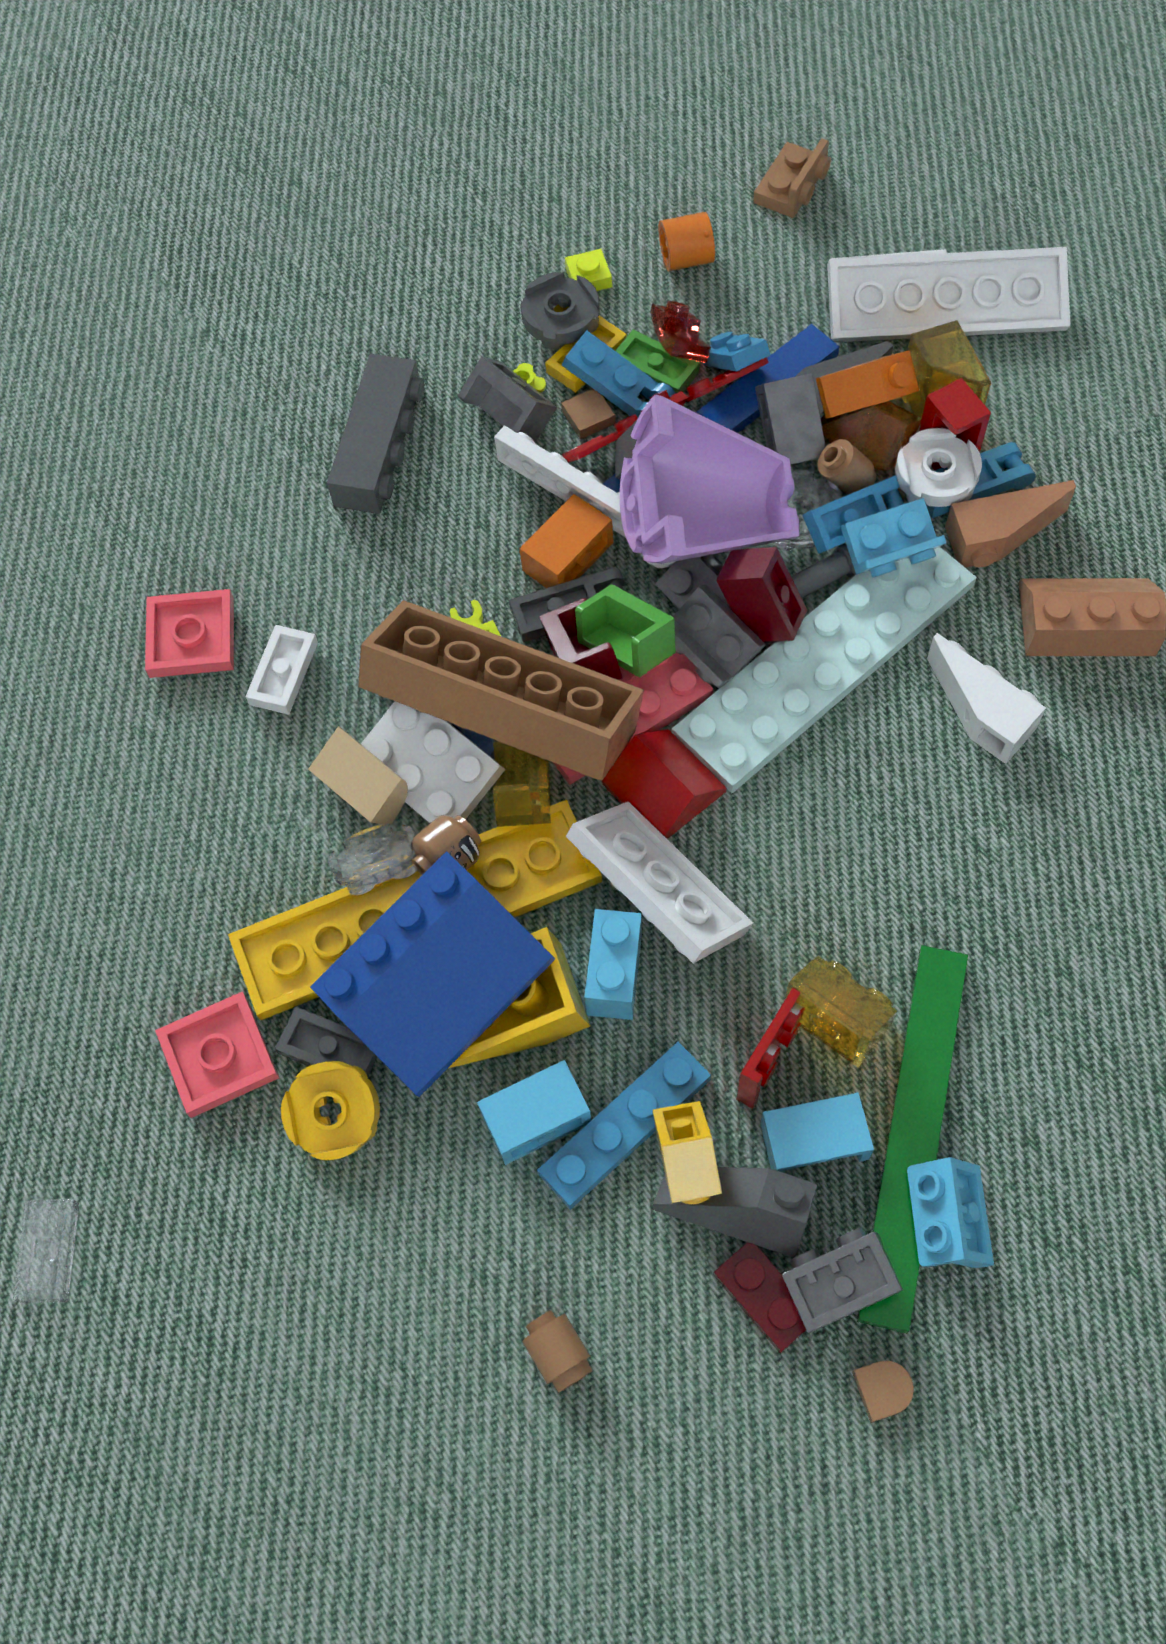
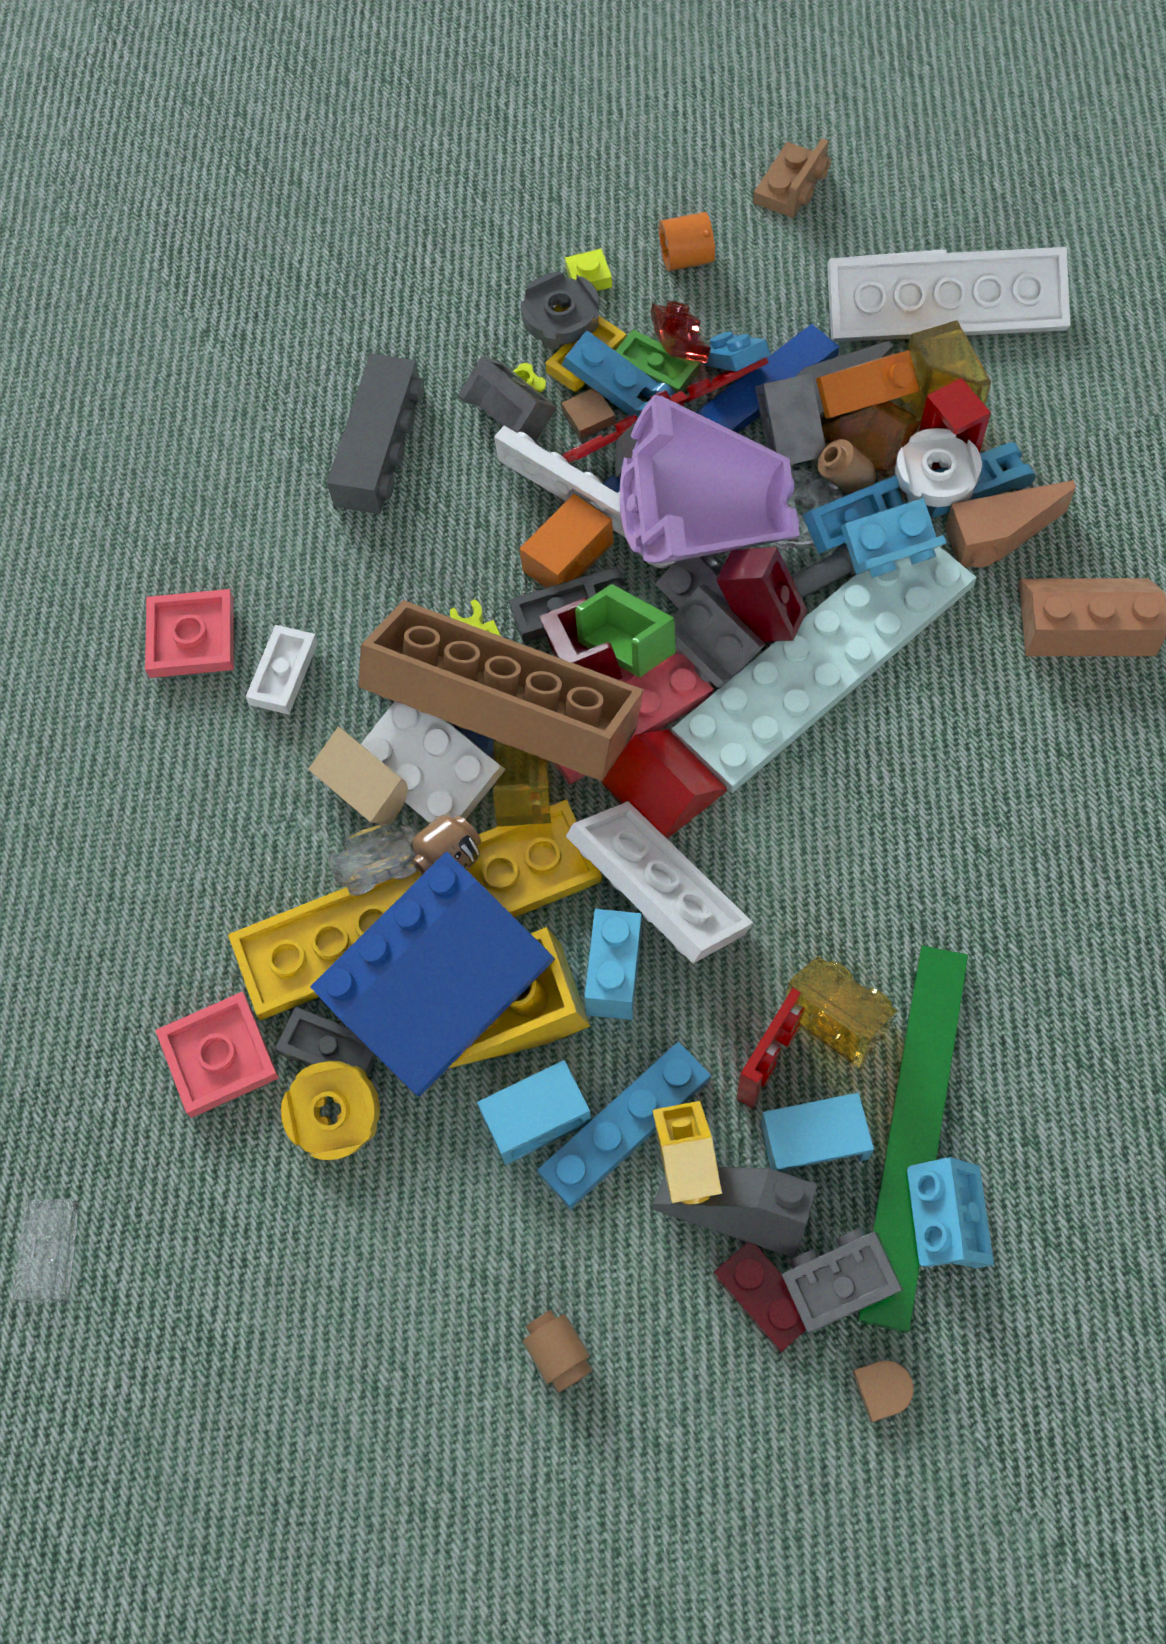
(988, 705): white slope -> none

